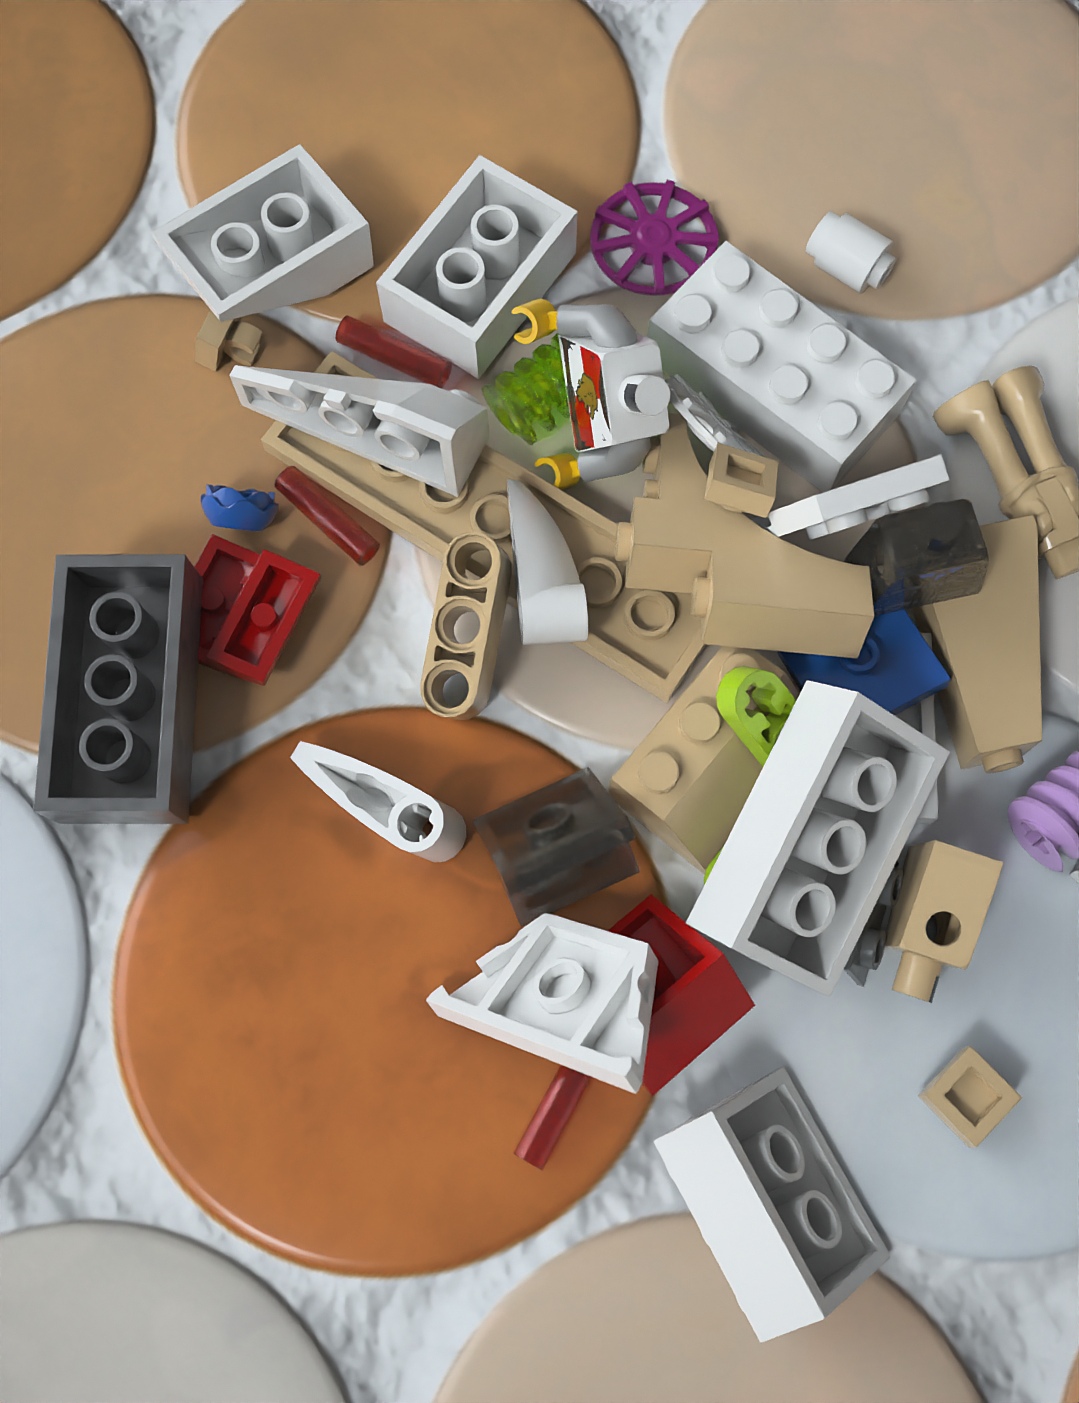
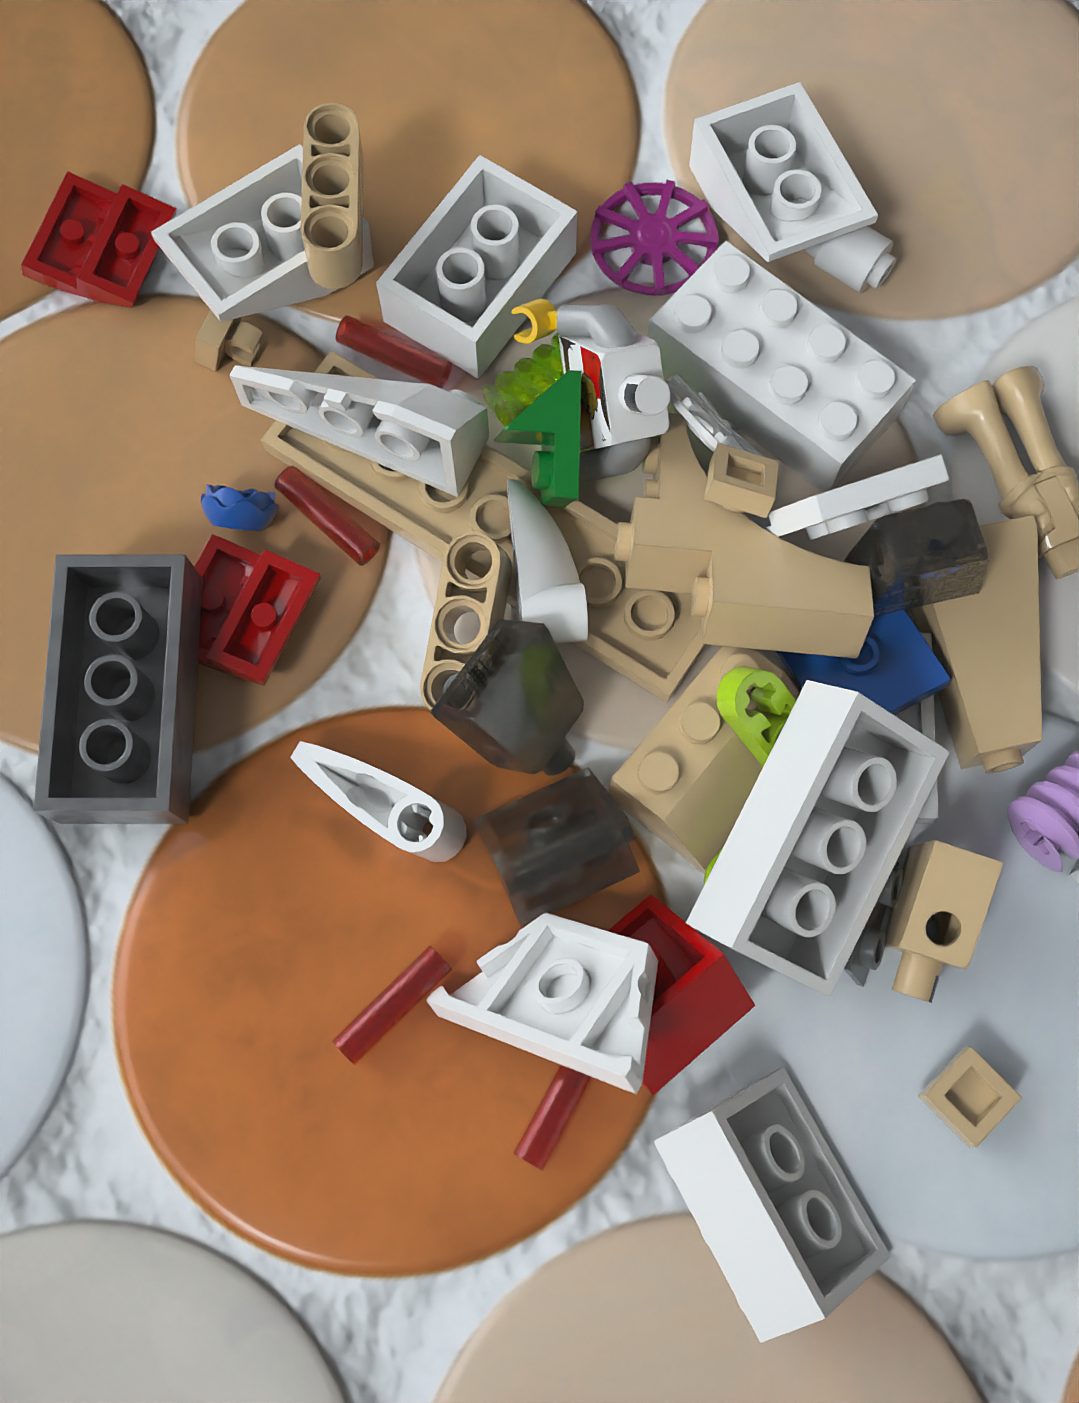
(97, 241): none -> red slope
(332, 195): none -> tan beam
(391, 1005): none -> clear red piece
(515, 700): none -> clear smoke torso
(554, 425): none -> green slope
(777, 173): none -> white slope

